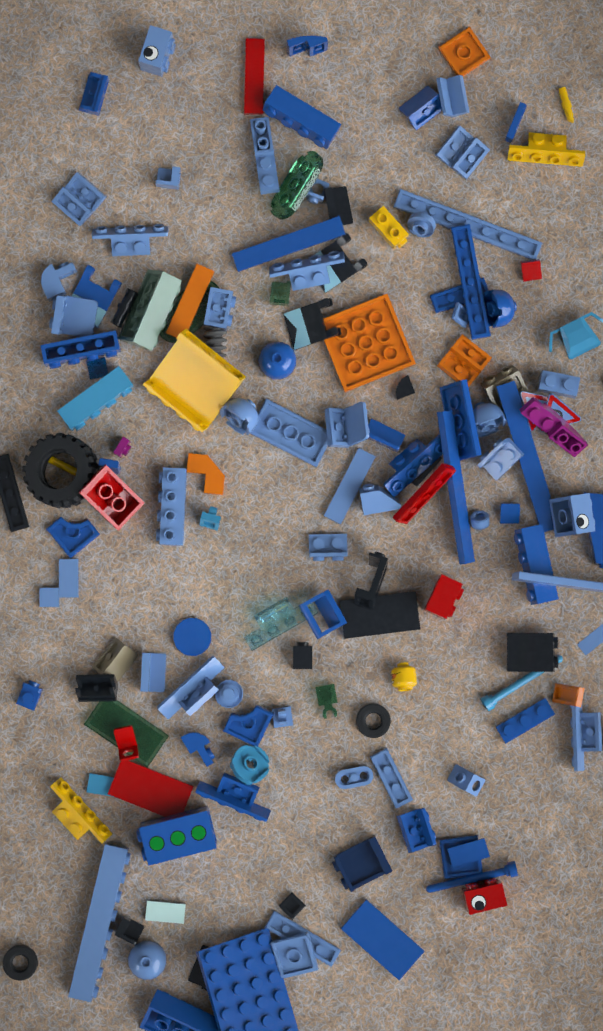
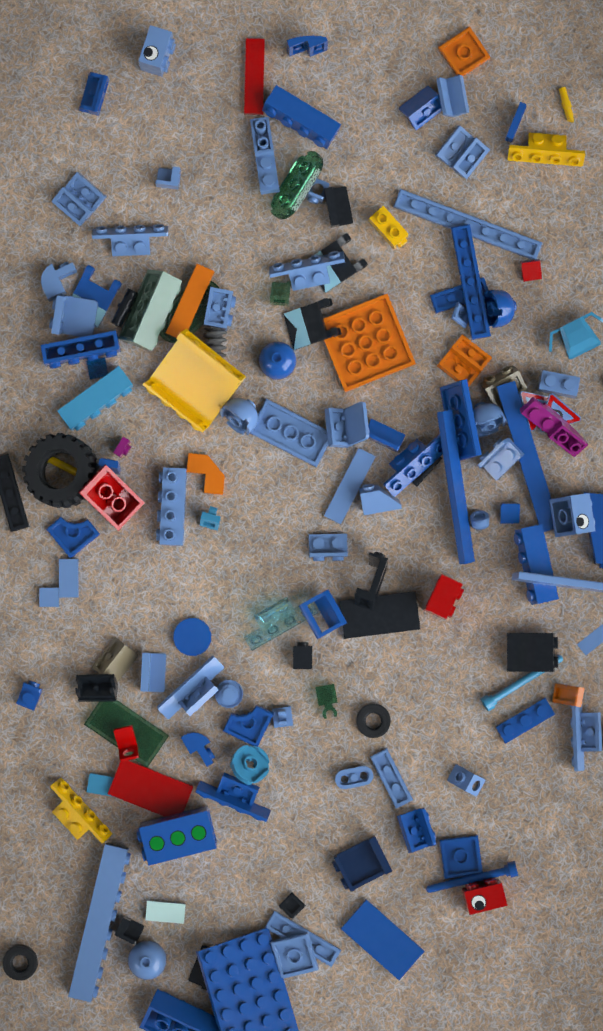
(288, 244): blue tile -> none
(403, 677): yellow head -> none
(404, 388): black tile -> none
(421, 224): medium blue plate -> none
(424, 493): red tile -> none
(468, 852): blue tile -> none

